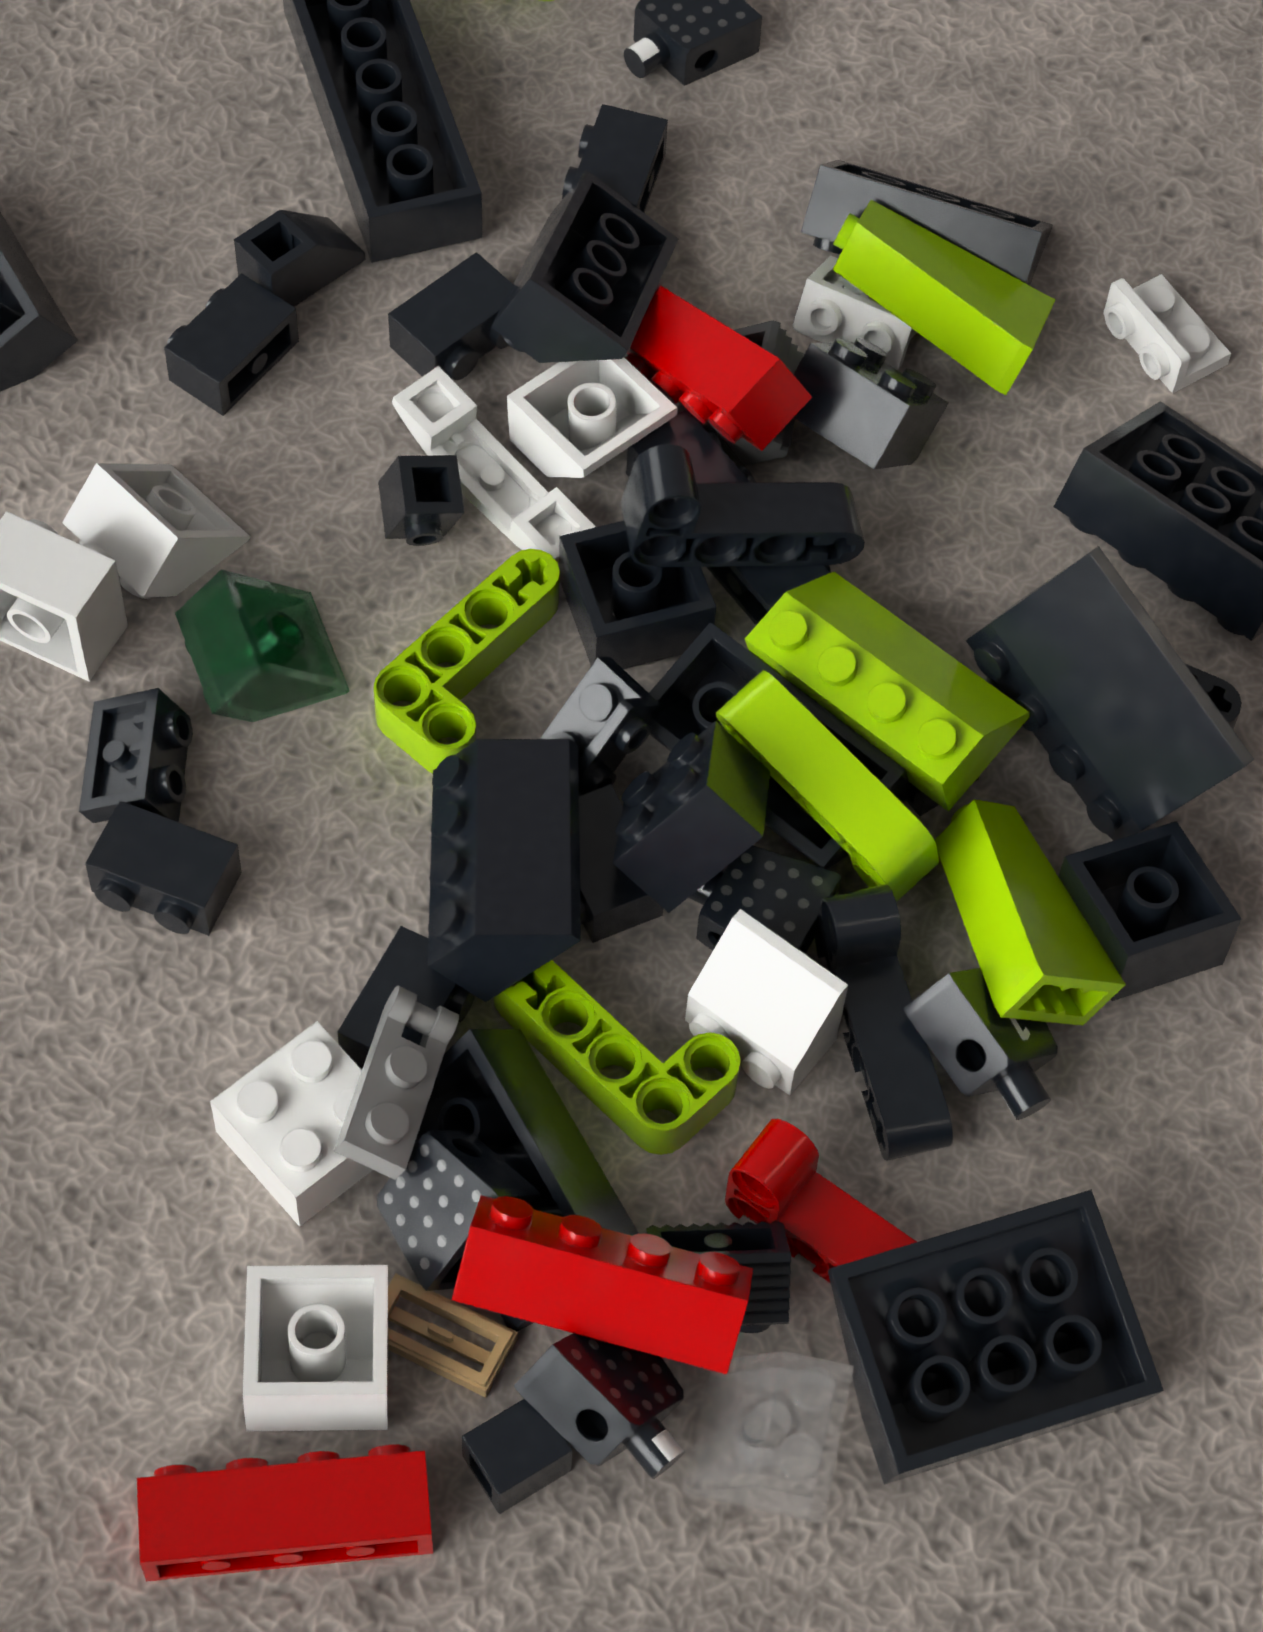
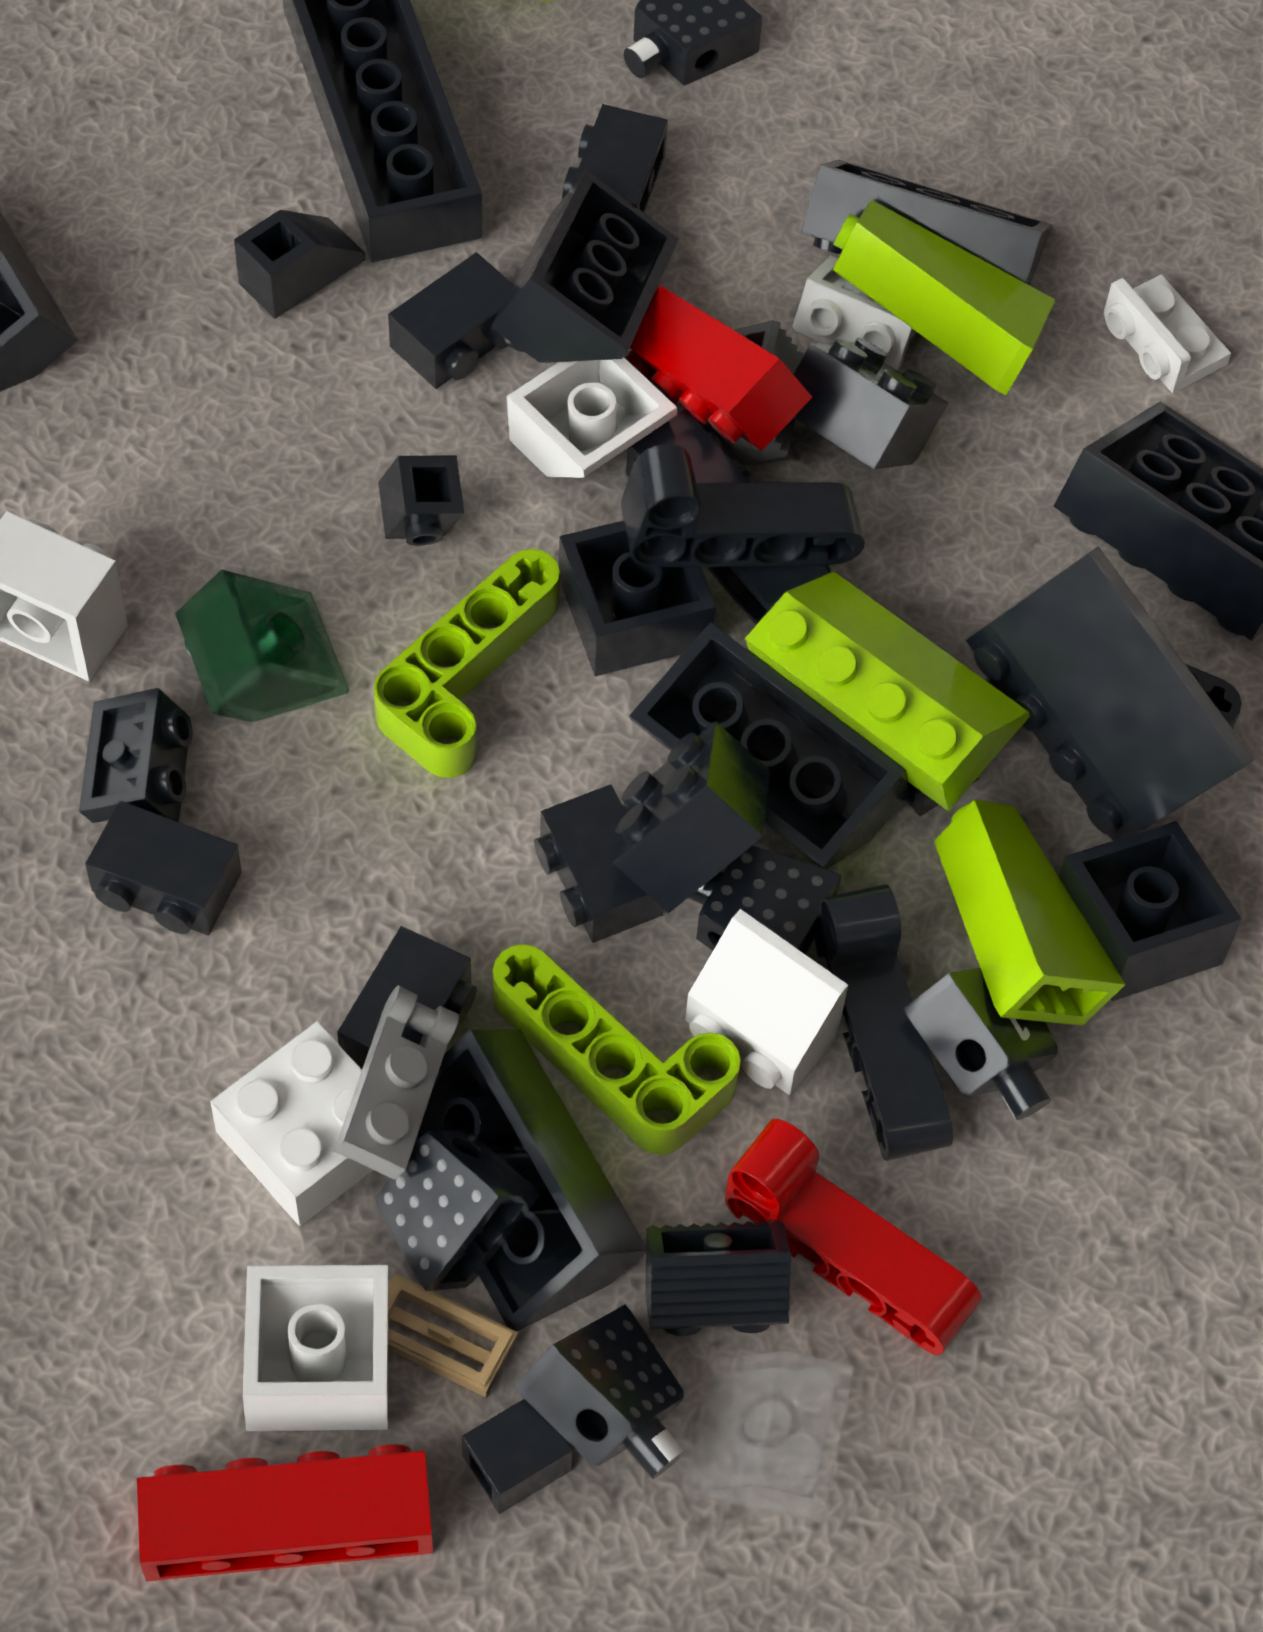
(152, 526): white slope -> none
(231, 343): black brick -> none
(490, 477): white slope -> none
(504, 861): black slope -> none
(603, 1283): red brick -> none
(607, 721): black bracket -> none
(831, 785): lime beam -> none
(990, 1336): black slope -> none

